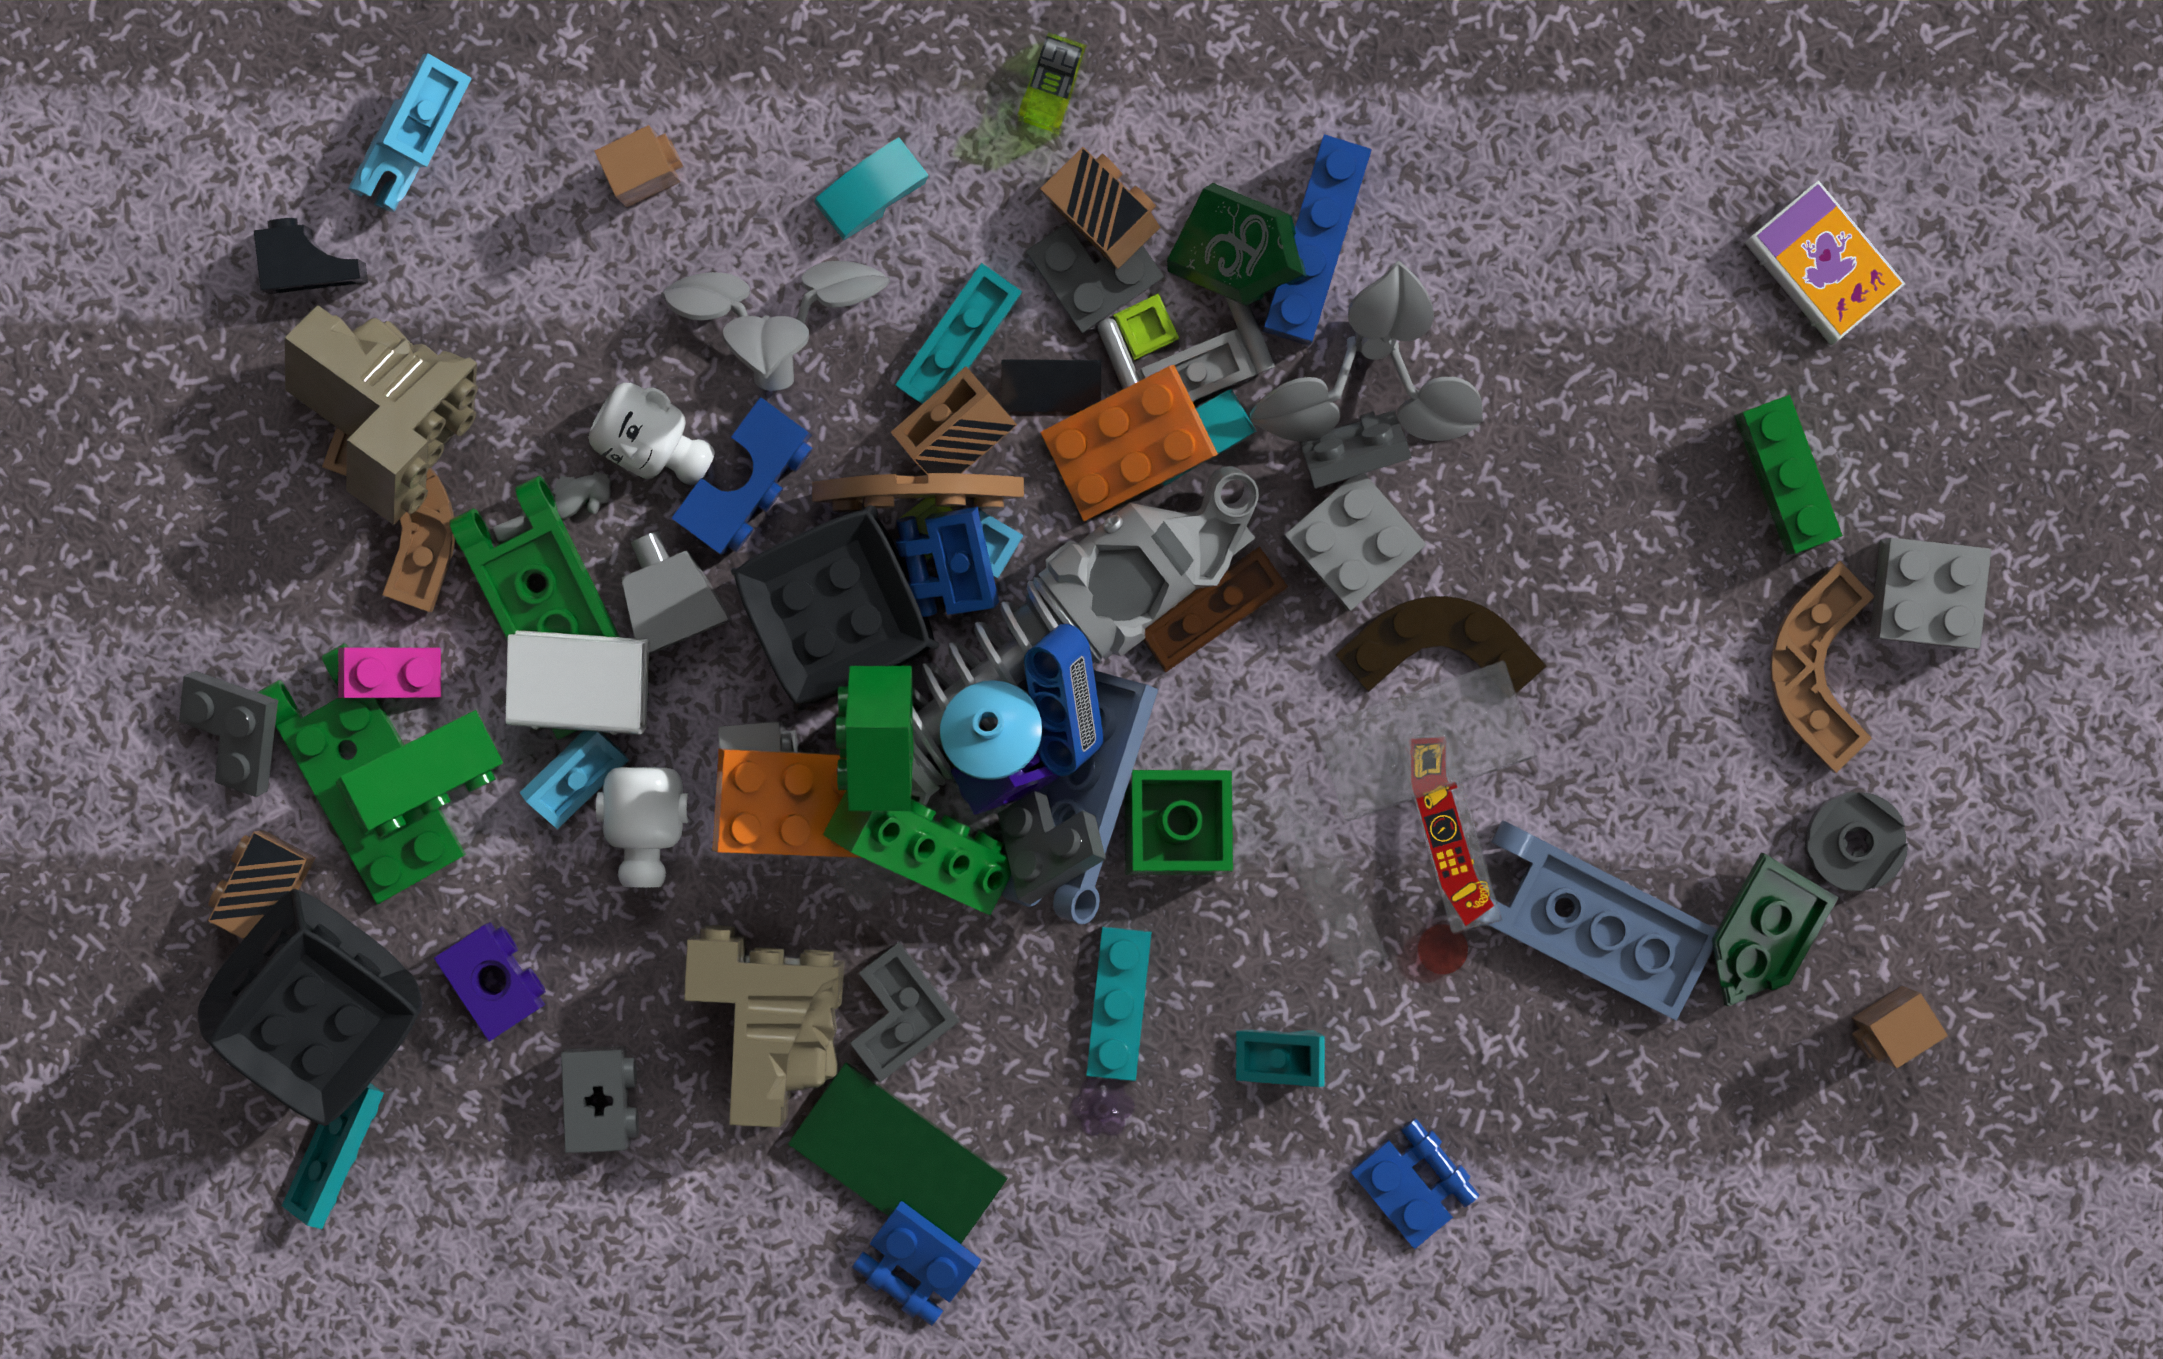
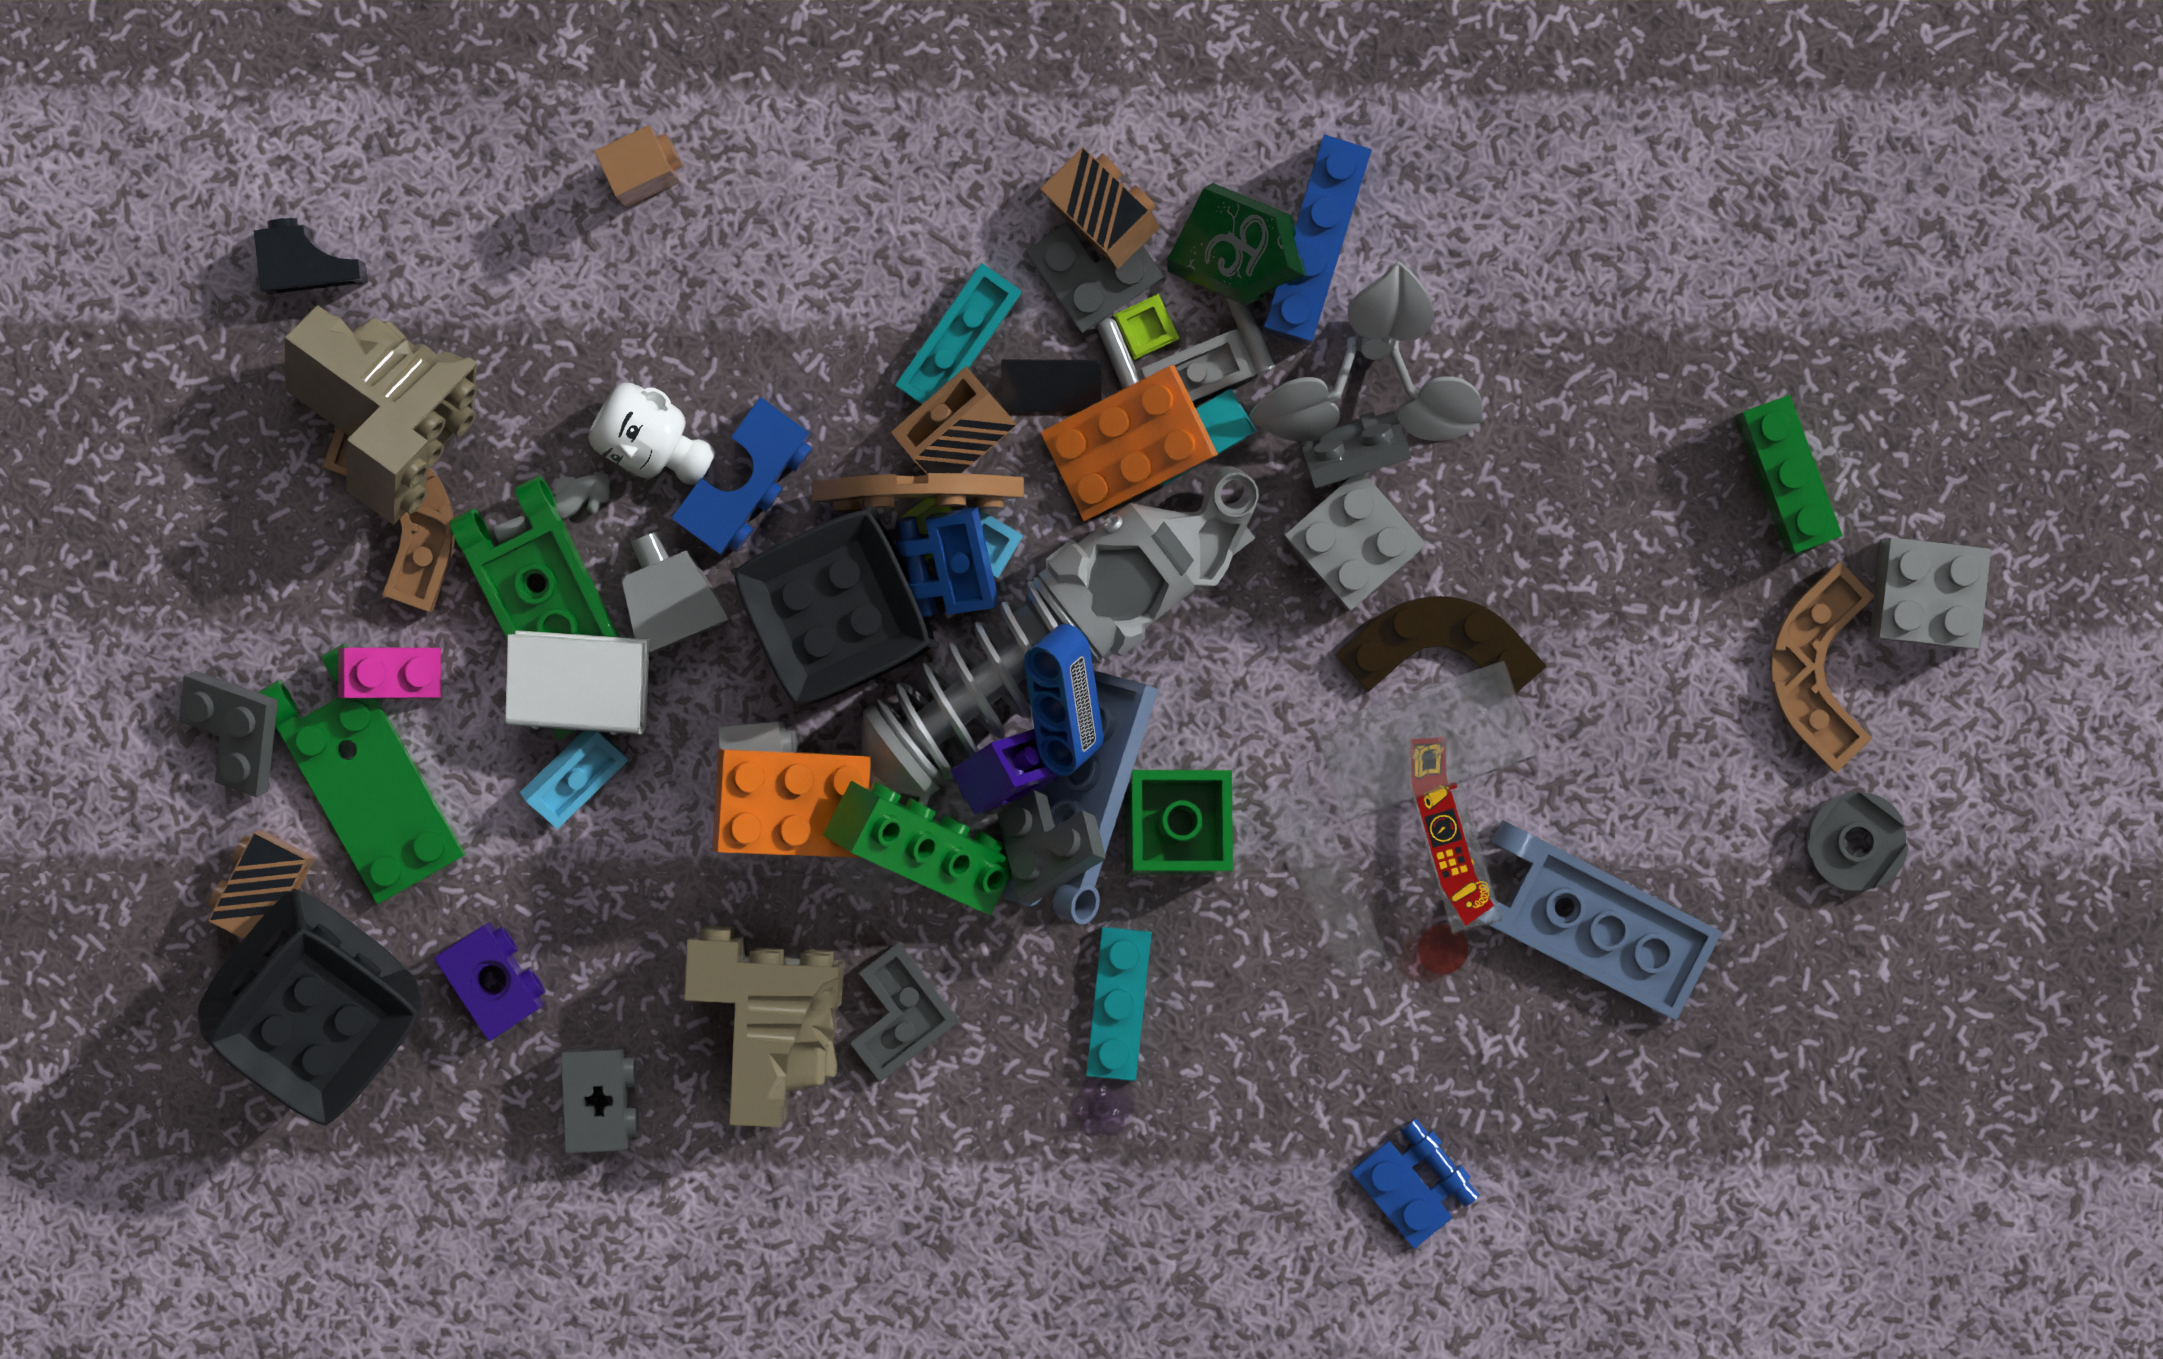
(329, 1160): teal plate -> none
(411, 131): medium azure plate -> none
(420, 775): green brick -> none
(642, 814): white piece -> none
(767, 342): light grey plant -> none
(870, 188): teal slope -> none
(876, 738): green brick -> none
(896, 1155): dark green tile -> none
(923, 1252): blue plate -> none
(994, 752): medium azure dish -> none
(1052, 84): leg -> none
(1213, 609): reddish brown tile -> none
(1281, 1057): teal slope -> none
(1768, 930): dark green tile -> none
(1824, 263): piece -> none
(1897, 1028): medium nougat brick -> none

